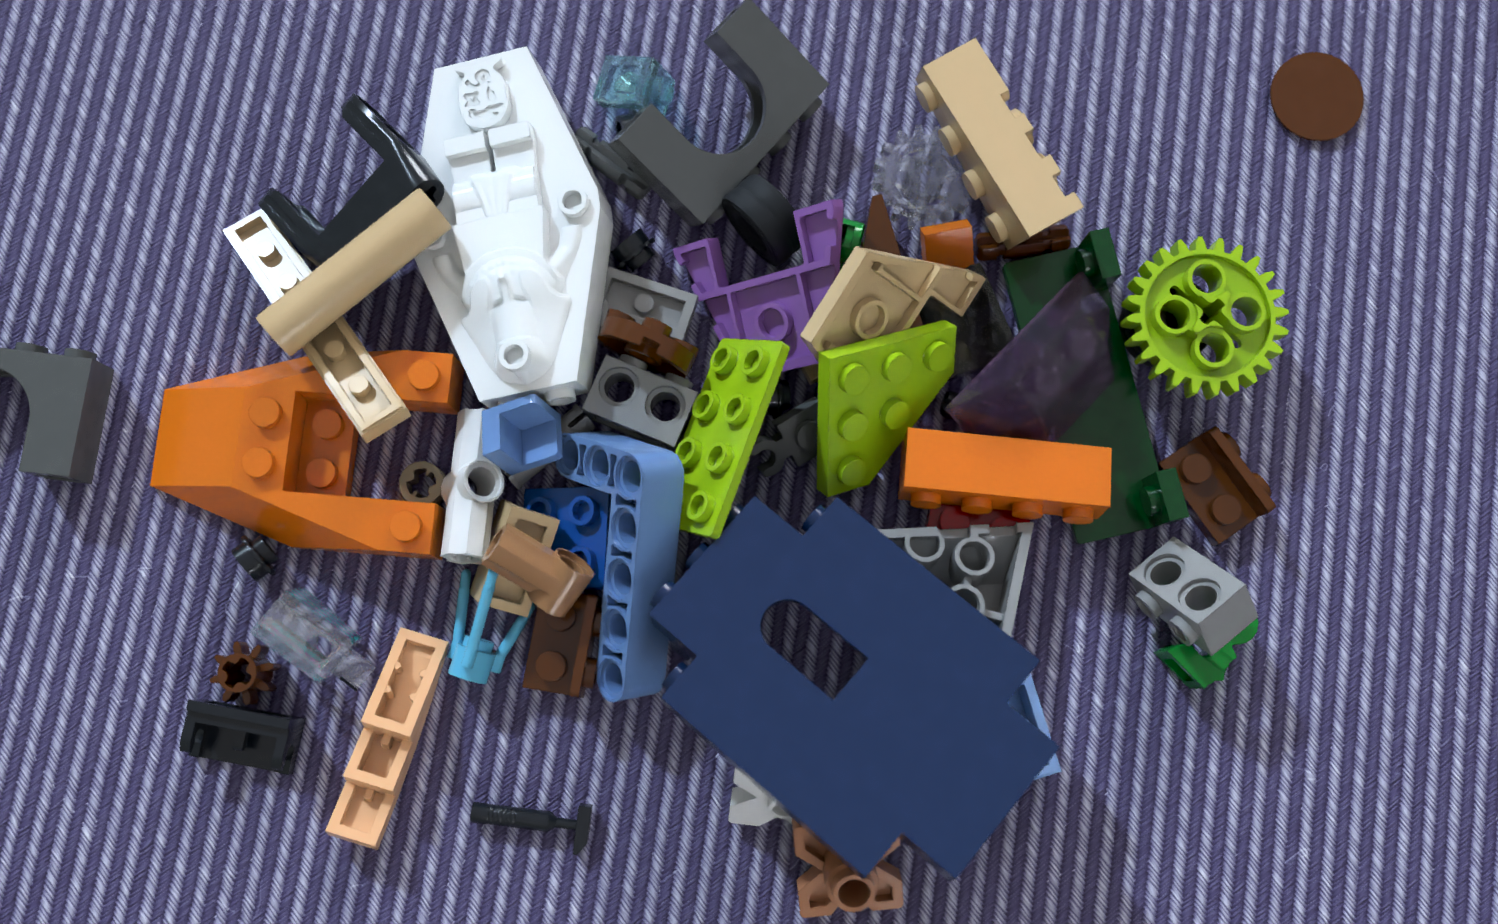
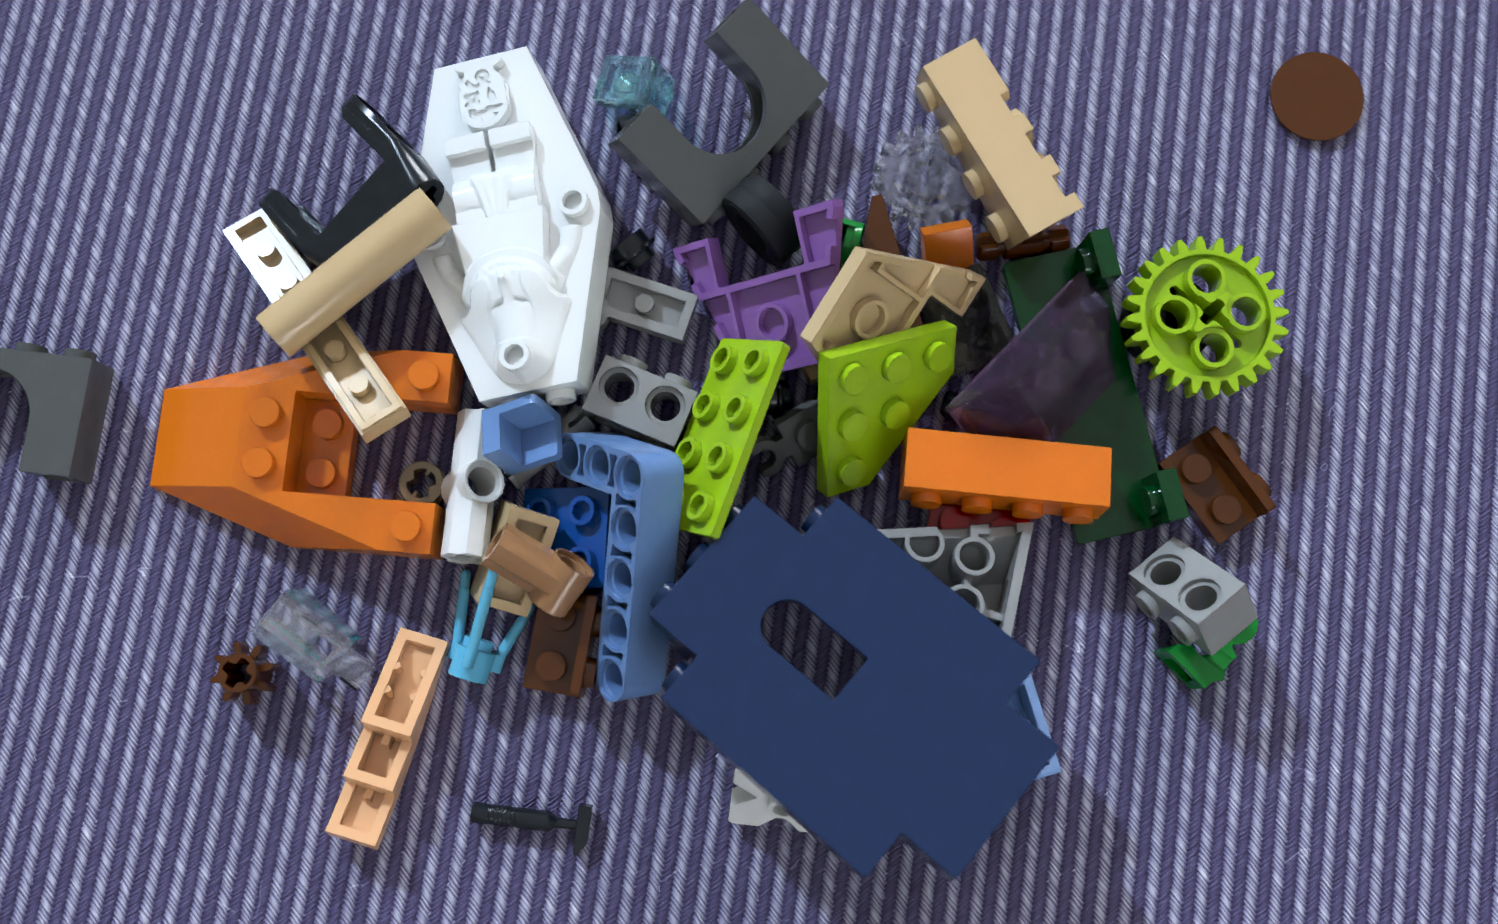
(242, 735): black hinge -> none
(255, 557): black plate -> none
(610, 164): dark grey axle -> none
(648, 343): reddish brown plate -> none
(834, 885): nougat plant -> none

